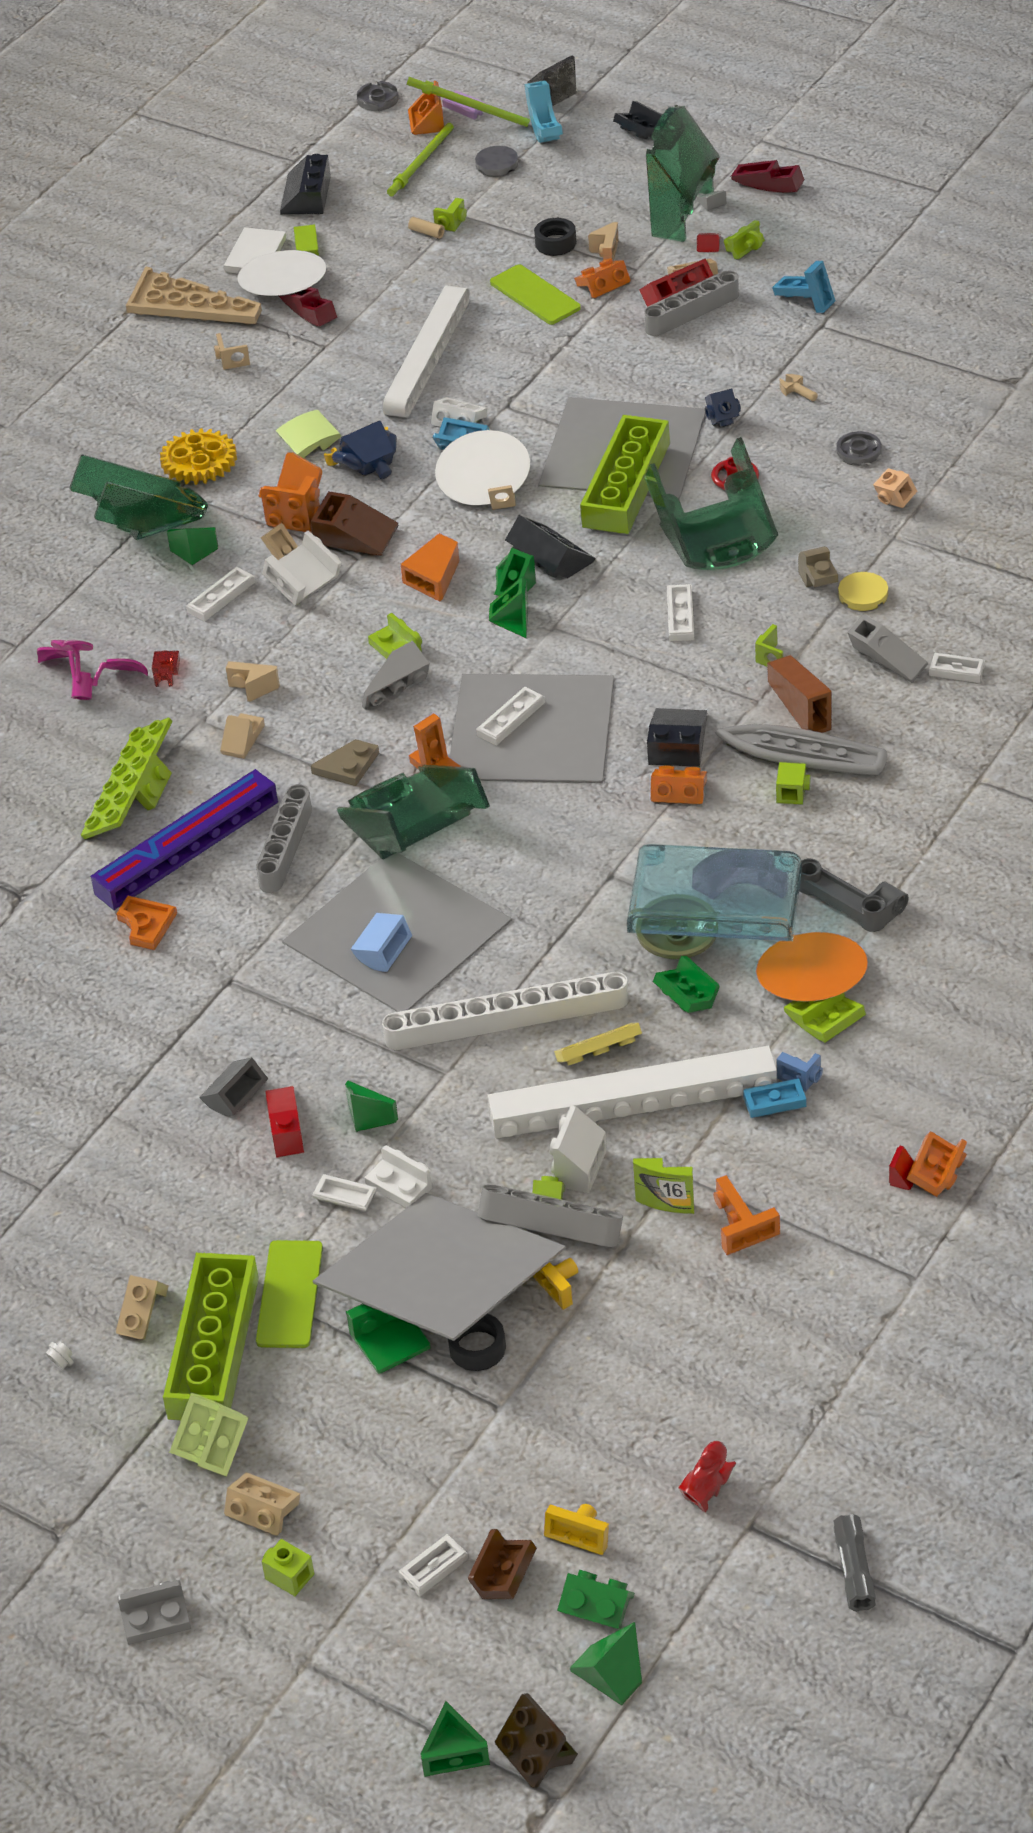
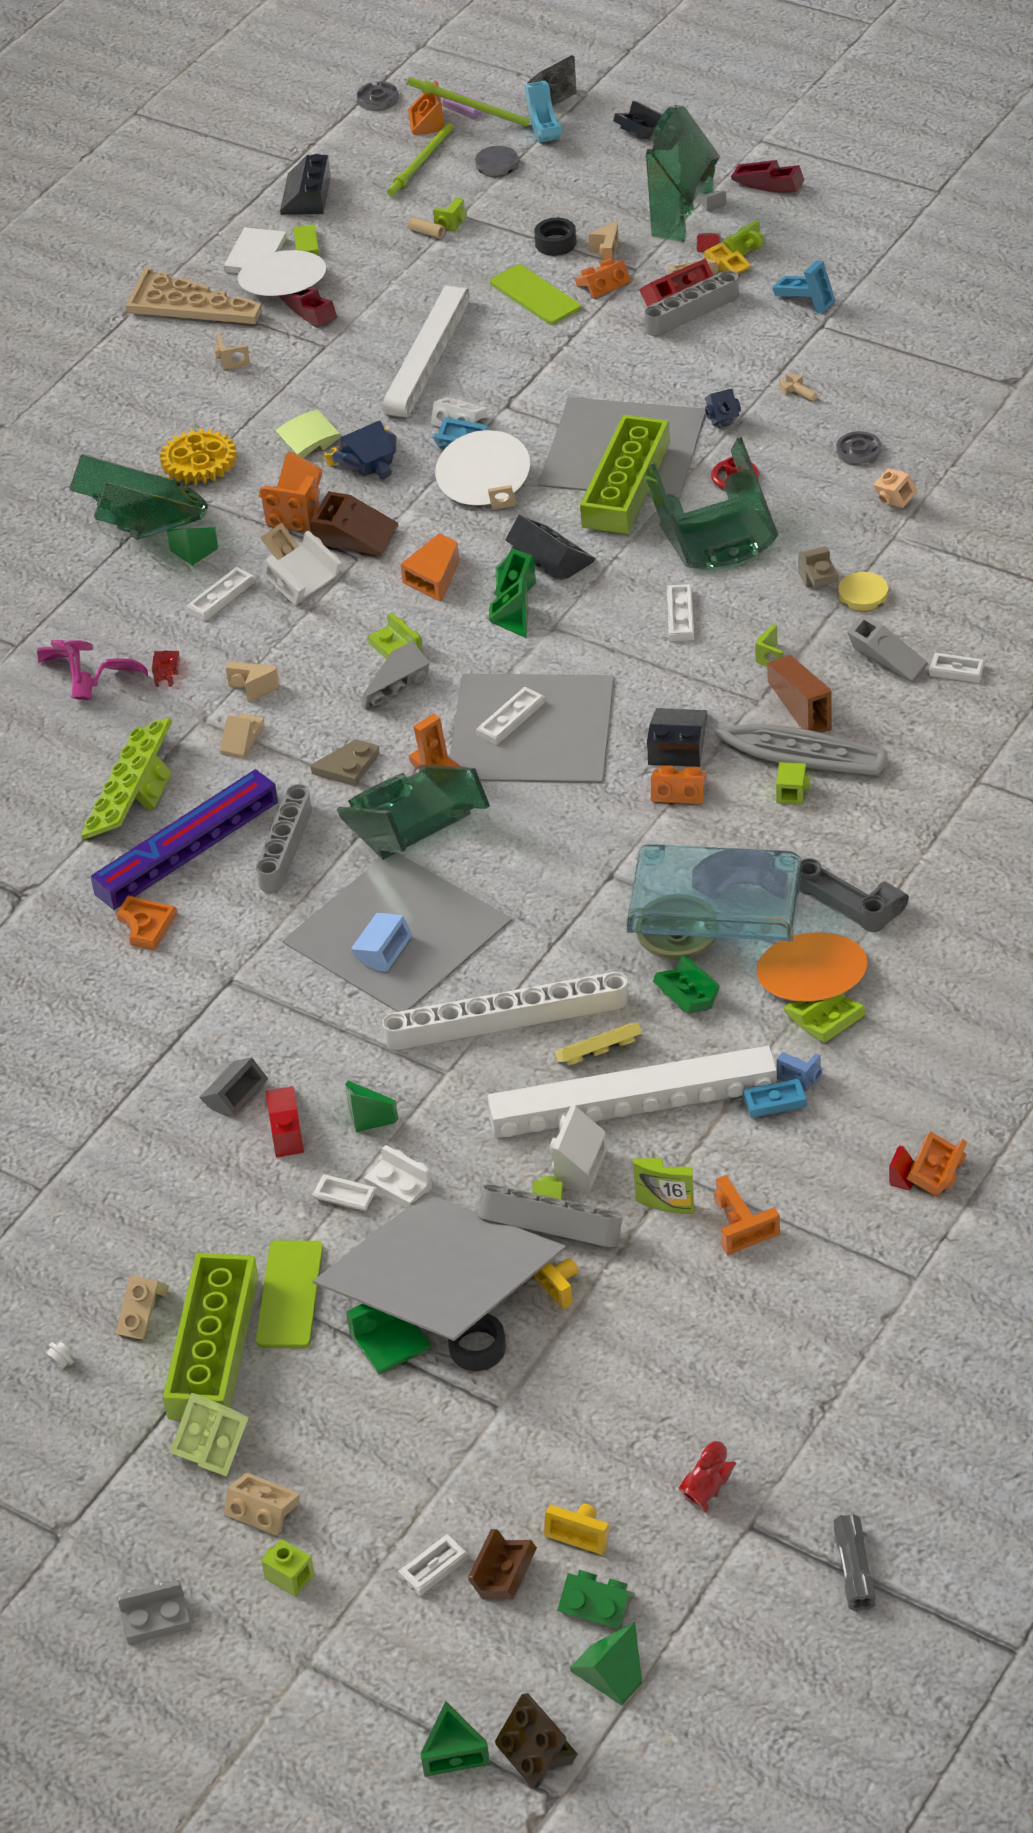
(726, 259): none -> yellow slope

